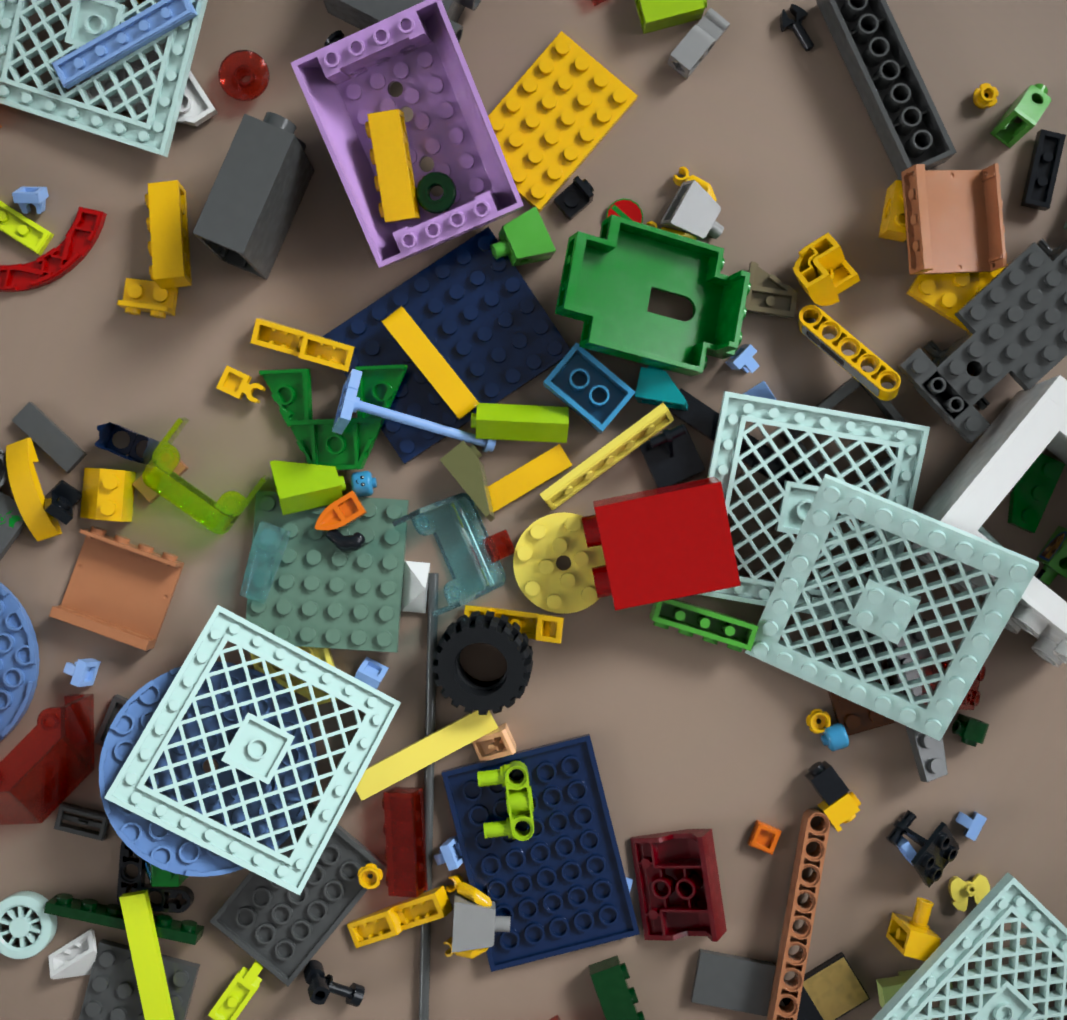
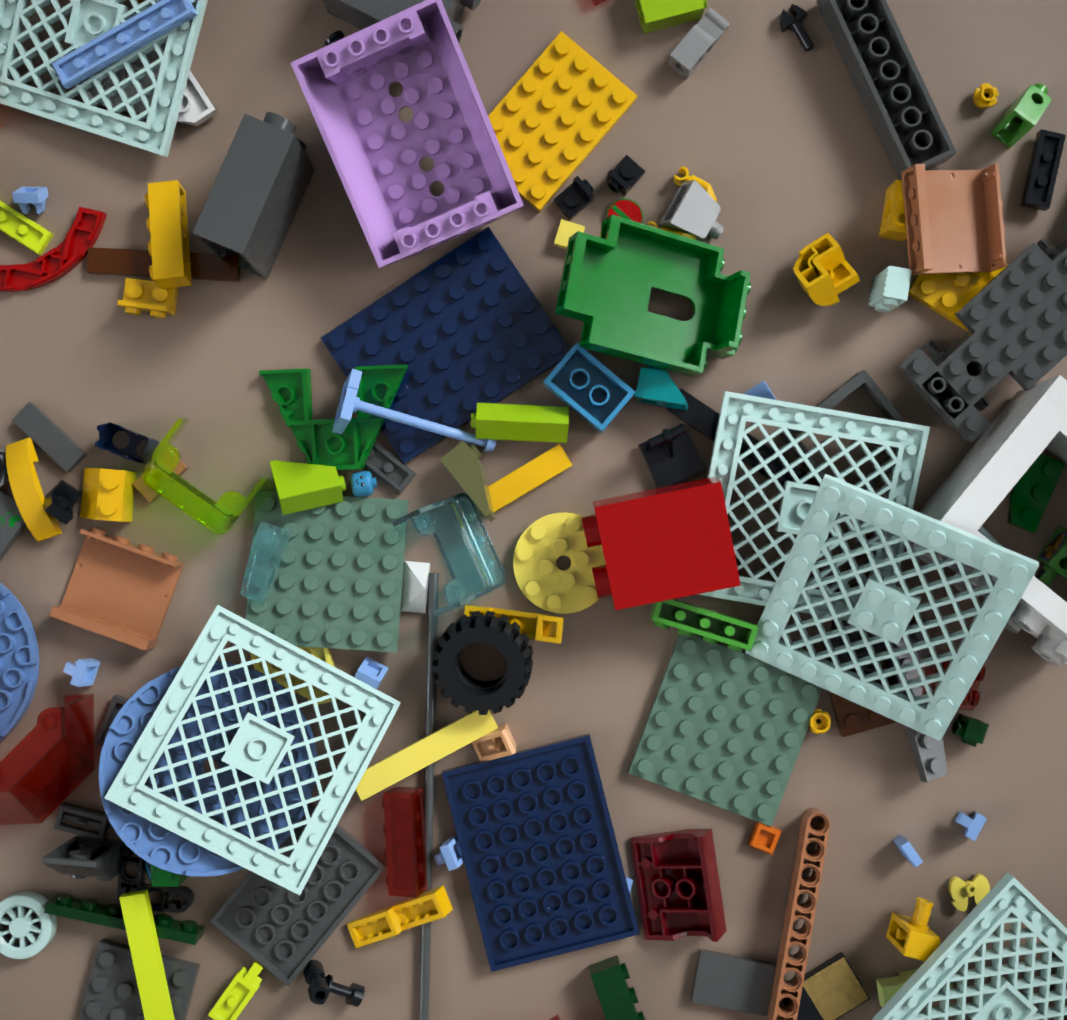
(74, 958): white slope -> none
(85, 858): none -> dark grey slope
(137, 262): none -> reddish brown tile
(236, 67): clear red dish -> none
(237, 383): yellow plate -> none
(302, 344): yellow slope -> none
(340, 513): orange plate -> none
(346, 543): black arm -> none
(365, 881): yellow plate -> none
(389, 468): none -> dark grey tile
(393, 166): yellow brick -> none
(427, 183): dark green piece -> none
(430, 362): yellow beam -> none
(473, 921): light grey torso -> none
(499, 546): clear red tile -> none
(518, 801): lime piece -> none
(524, 240): bright green torso -> none
(566, 230): none -> light yellow tile
(607, 456): light yellow tile -> none
(624, 176): none -> black bracket
(725, 728): none -> sand green plate
(743, 359): light blue tile -> none
(769, 295): dark tan wing -> none
(826, 782): black brick -> none
(835, 737): dark azure piece -> none
(841, 810): yellow brick -> none
(852, 364): yellow beam -> none
(890, 288): none -> light aqua brick
(935, 851): black plate -> none

